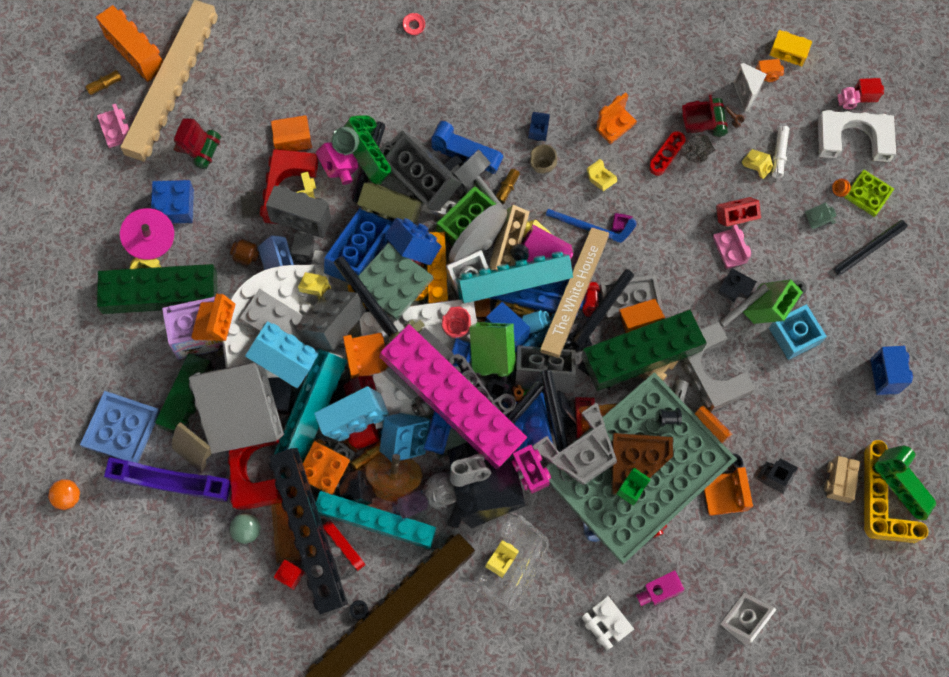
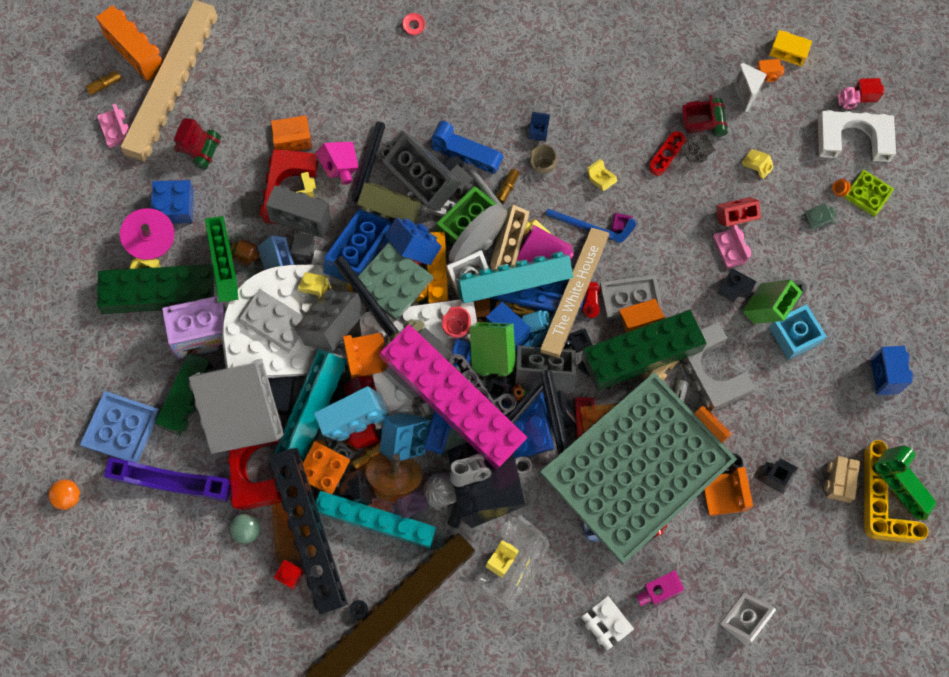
(190, 447): dark tan slope -> none
(214, 319): orange bracket -> none
(221, 259): none -> green brick
(282, 354): medium azure brick -> none
(344, 545): red beam -> none
(345, 140): sand green hair -> none
(368, 153): green beam -> none
(472, 168): dark grey slope -> none
(520, 252): black plate -> none
(528, 463): dark pink brick -> none
(586, 456): light grey wing -> none
(603, 308): black axle -> none
(614, 119): orange bracket -> none
(633, 486): green bracket -> none
(640, 452): reddish brown plate -> none
(669, 417): black bush -> none
(735, 123): reddish brown hand -> none
(744, 305): light grey bar -> none
(780, 158): white pin -> none
(870, 247): black axle -> none

